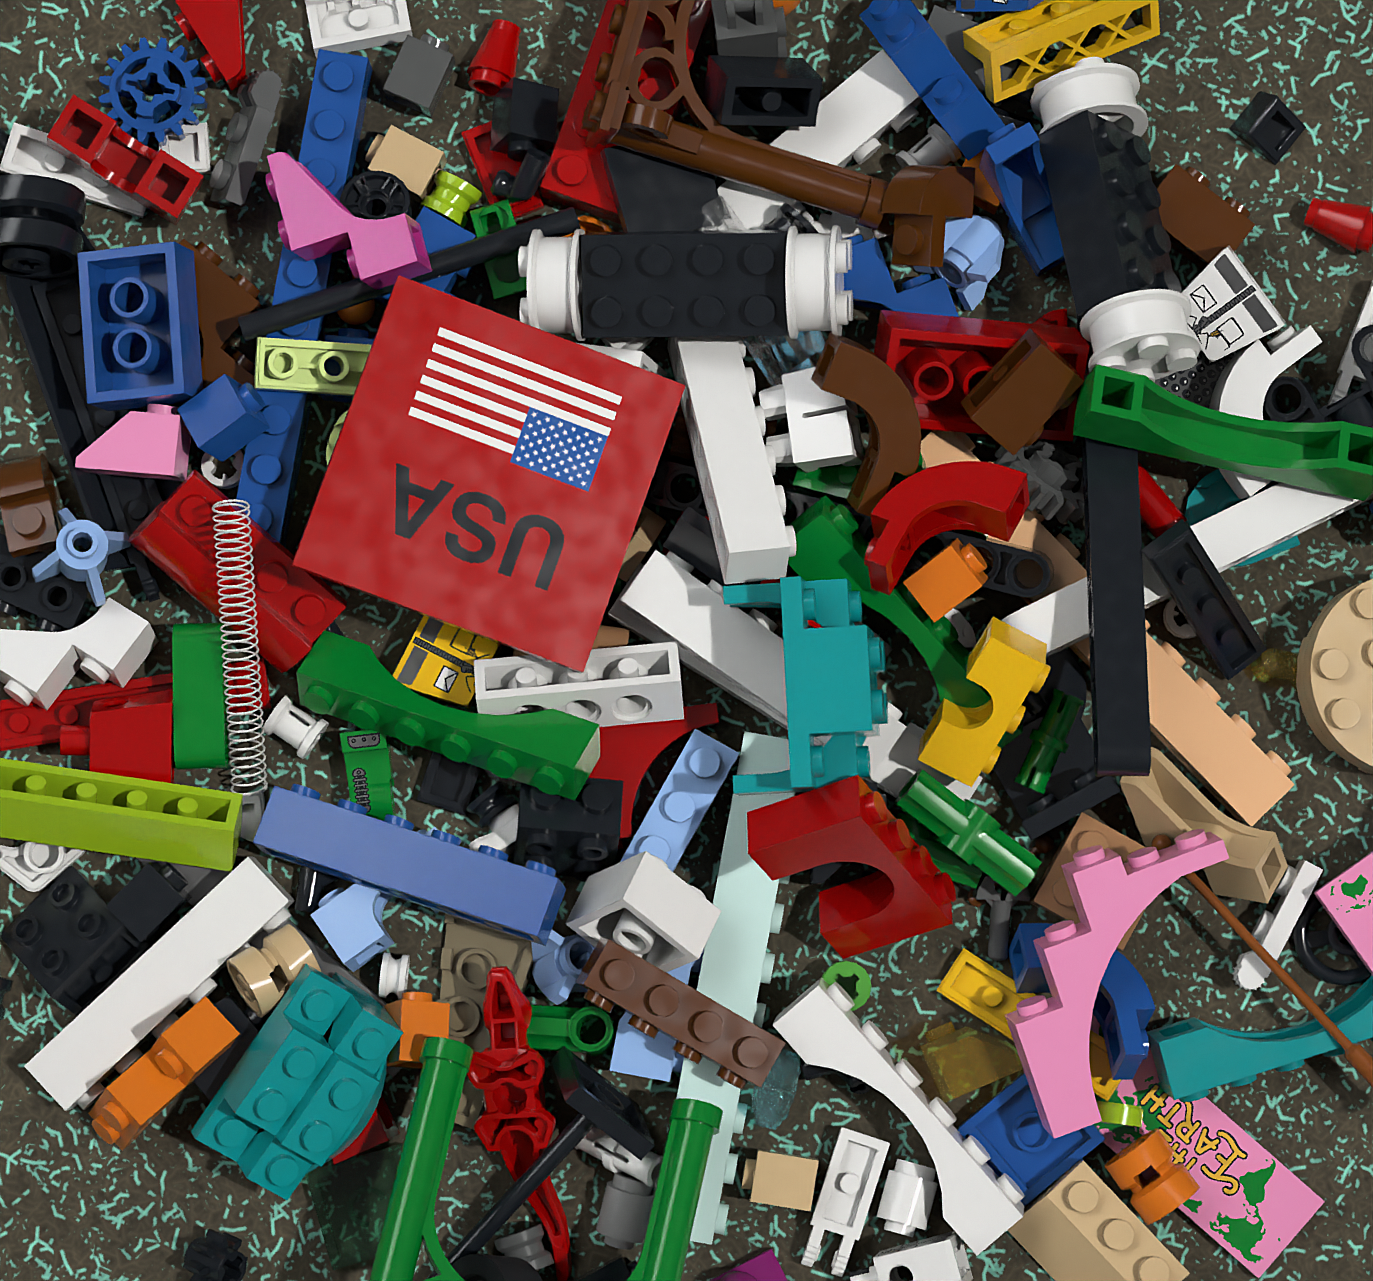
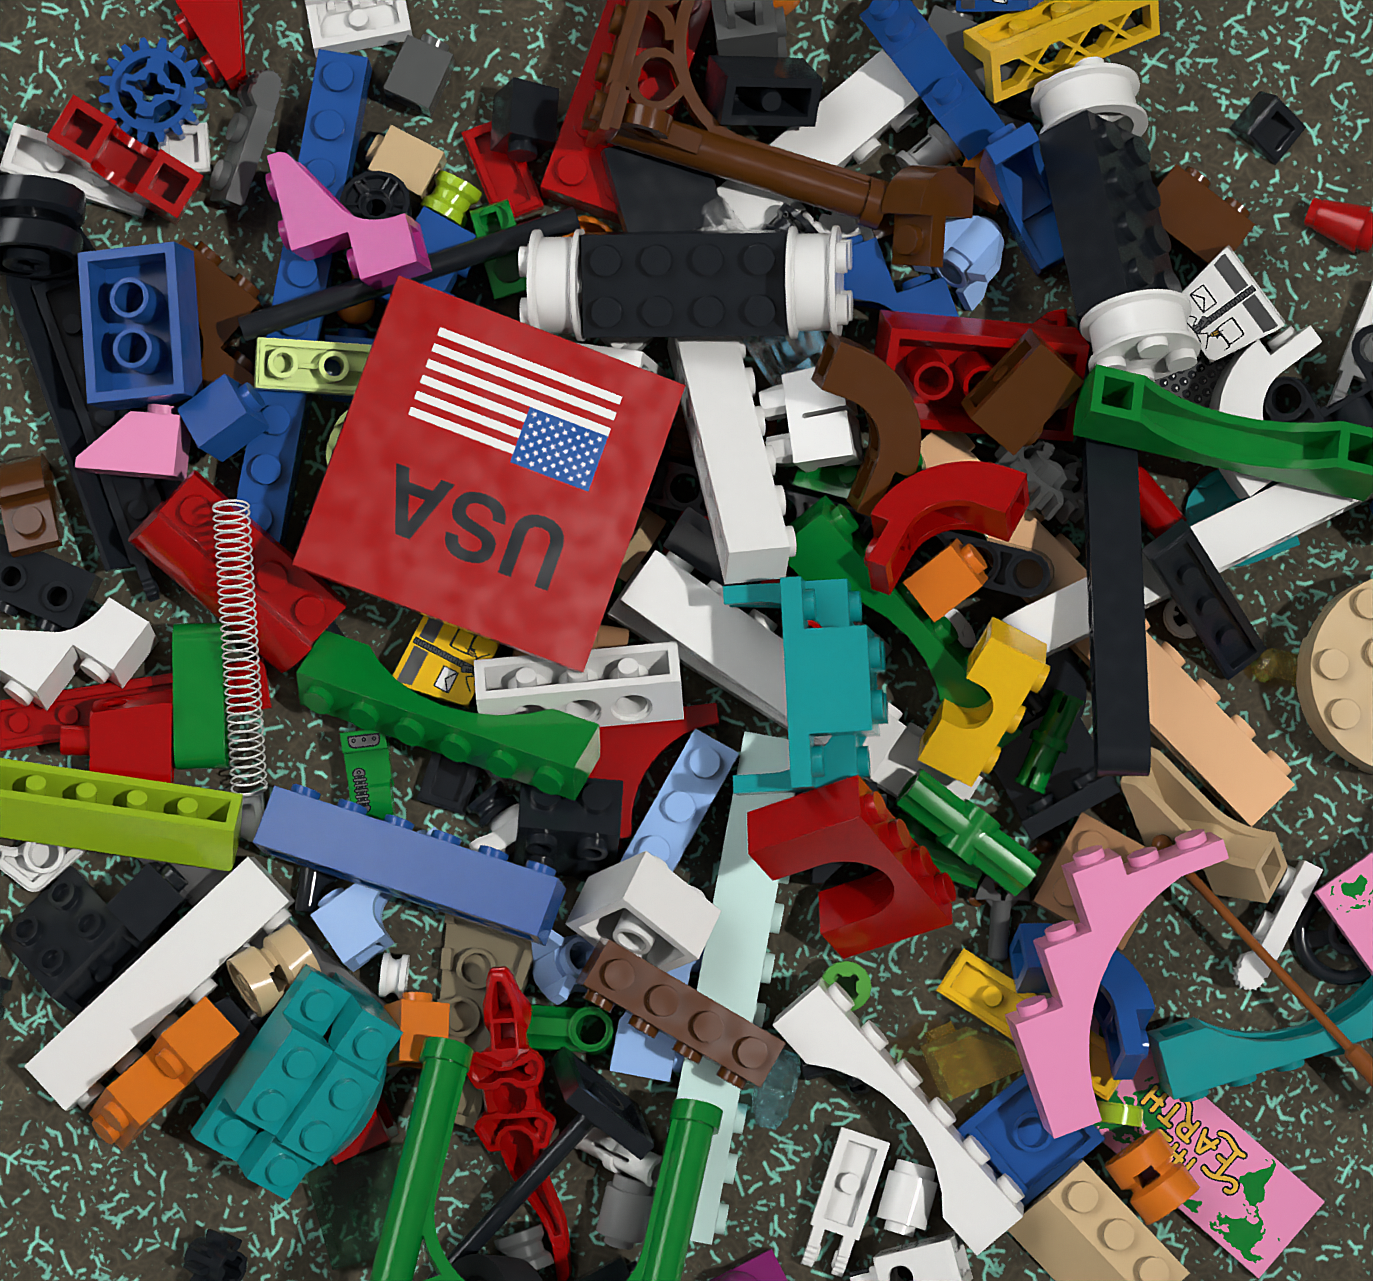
(81, 565): light blue brick -> none
(209, 468): white bush -> none
(295, 726): white bush -> none
(495, 59): red cone -> none
(526, 180): black arm -> none
(781, 1179): tan brick -> none

